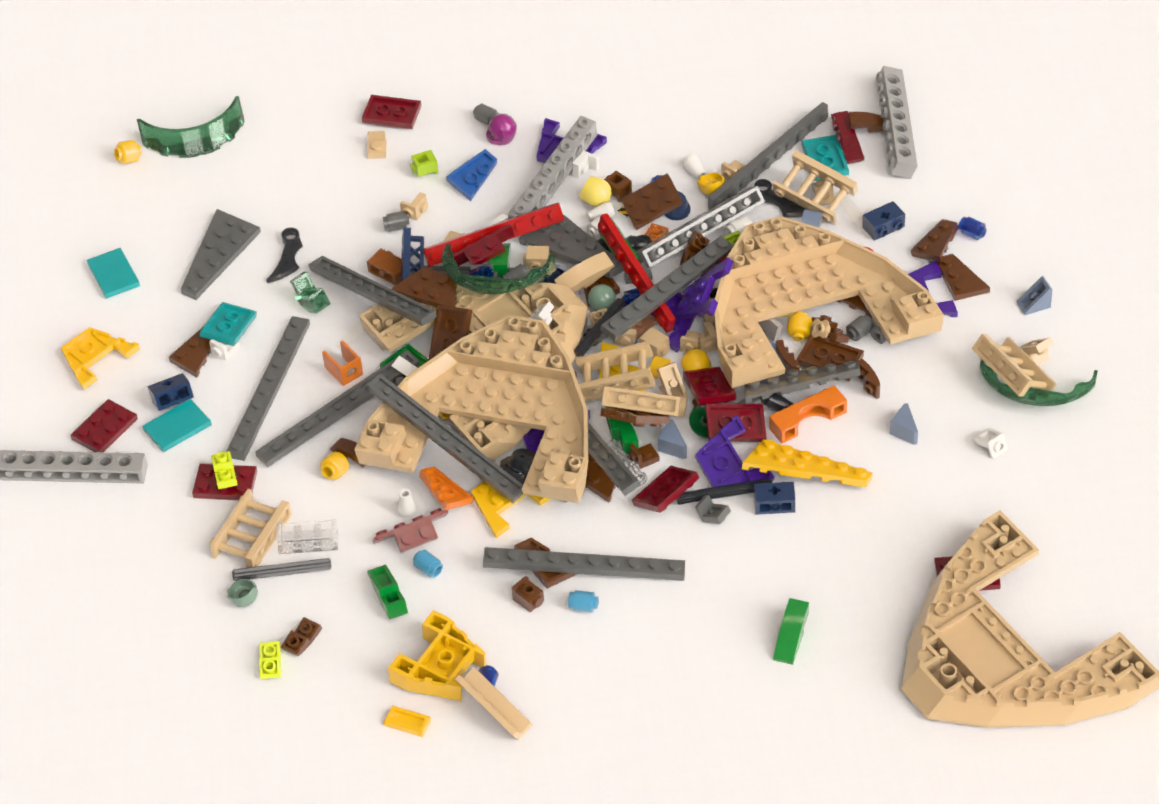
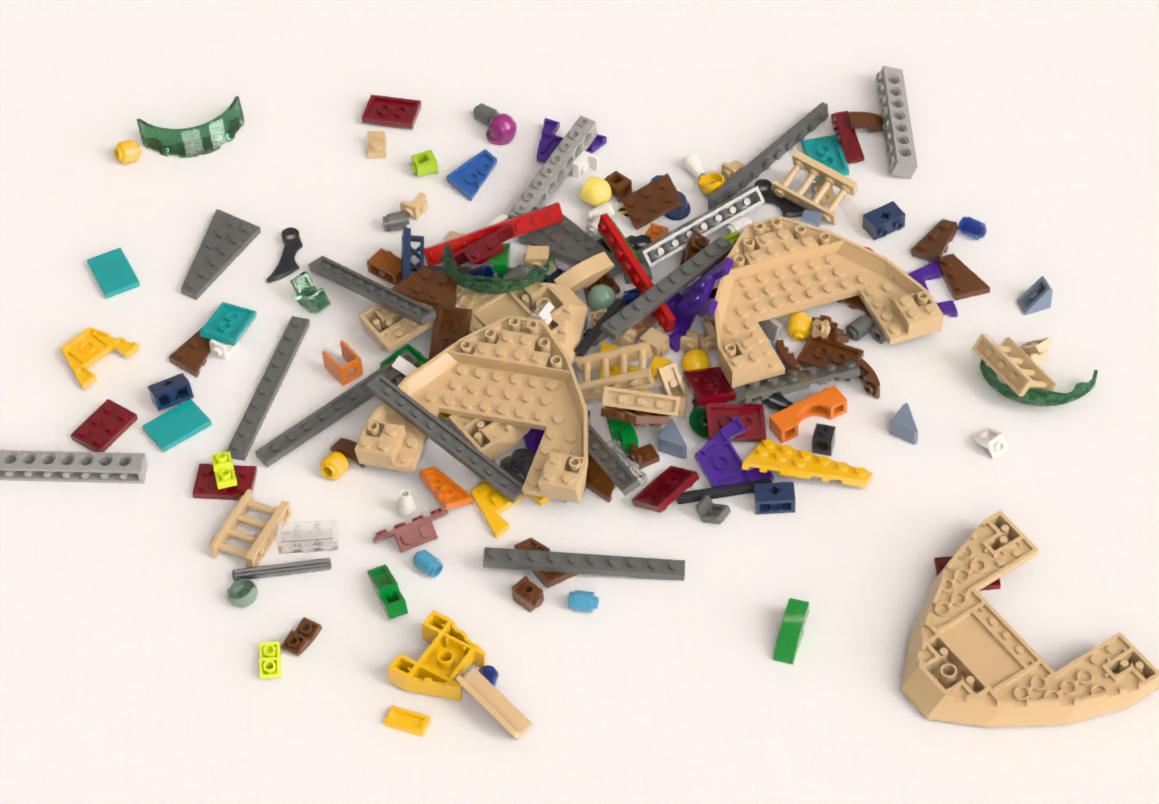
(823, 439): none -> black brick

